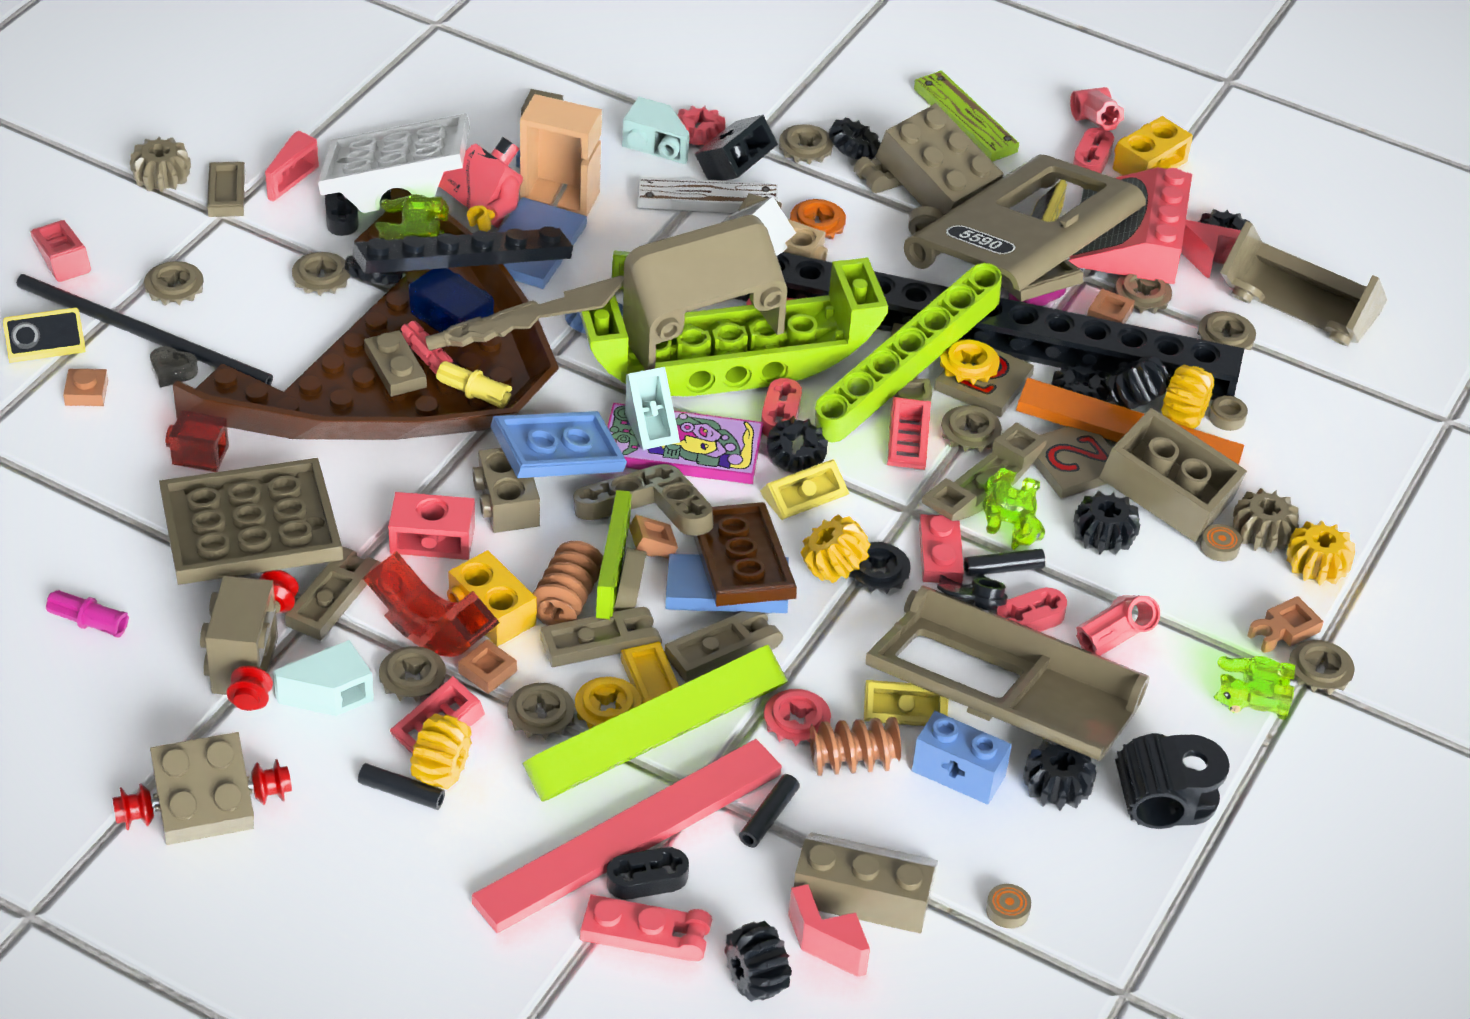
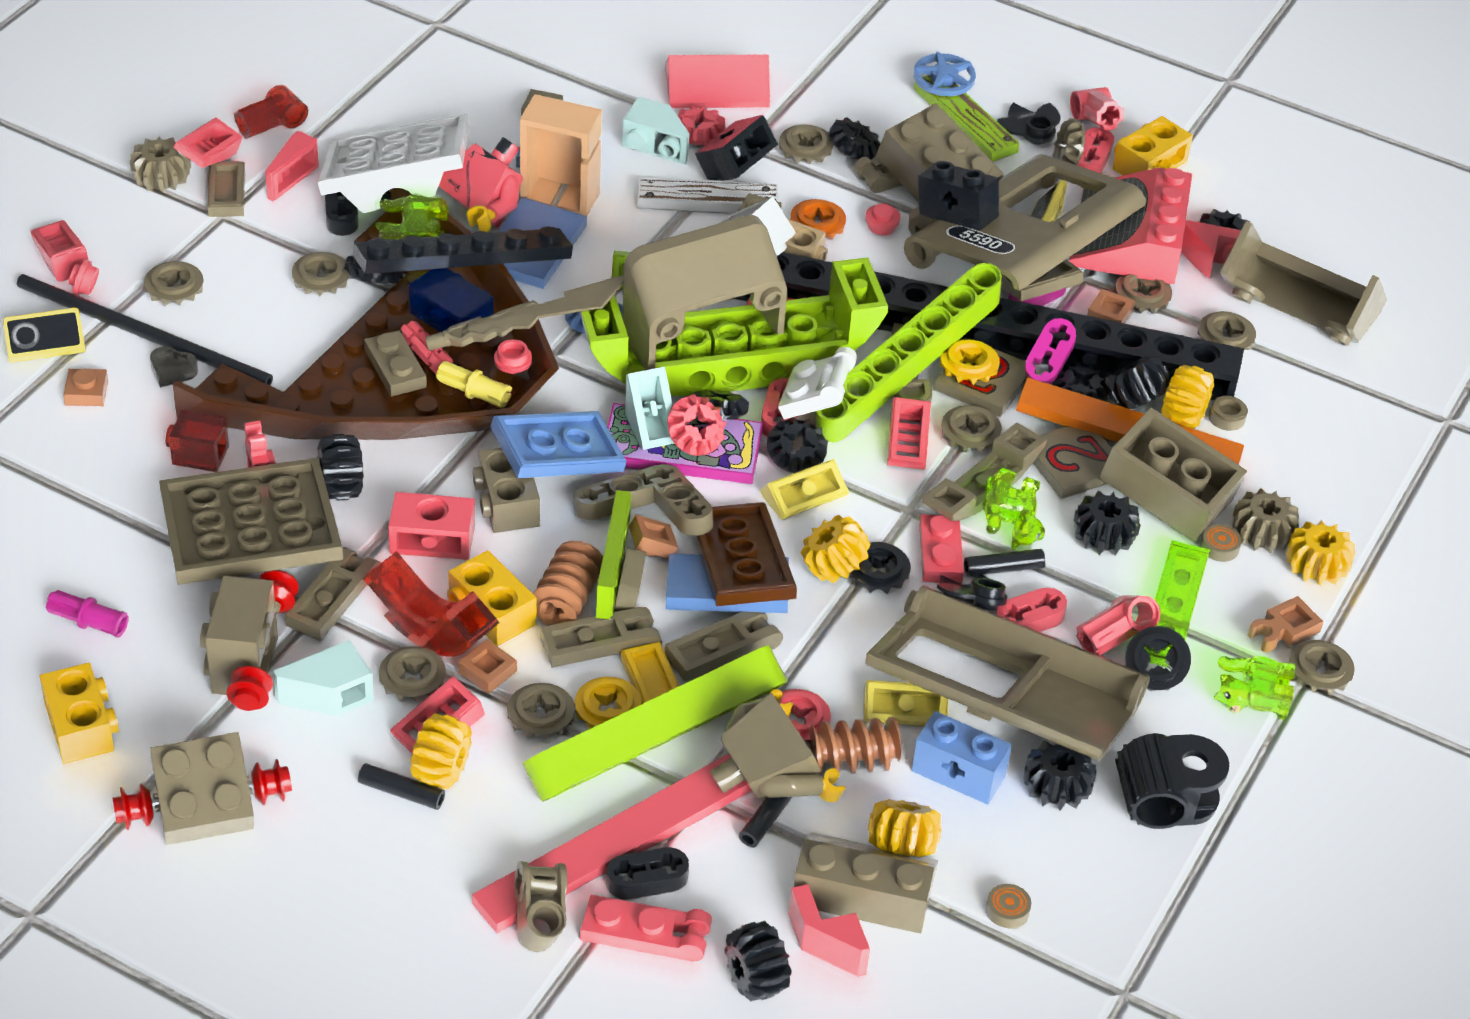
(78, 713): none -> yellow brick
(83, 278): none -> coral plate
(210, 143): none -> coral slope
(257, 445): none -> coral plate
(277, 108): none -> clear red piece
(341, 466): none -> black gear
(512, 357): none -> coral plate
(541, 896): none -> dark tan piece
(688, 437): none -> coral gear
(718, 81): none -> coral slope
(731, 404): none -> black gear
(771, 754): none -> dark tan torso
(817, 384): none -> white plate
(882, 219): none -> coral plate
(904, 828): none -> yellow gear
(944, 74): none -> medium blue wheel
(958, 195): none -> black brick
(1035, 126): none -> black plate
(1043, 348): none -> dark pink beam
(1070, 141): none -> dark tan gear
(1158, 639): none -> black gear
(1179, 590): none -> clear neon green tile

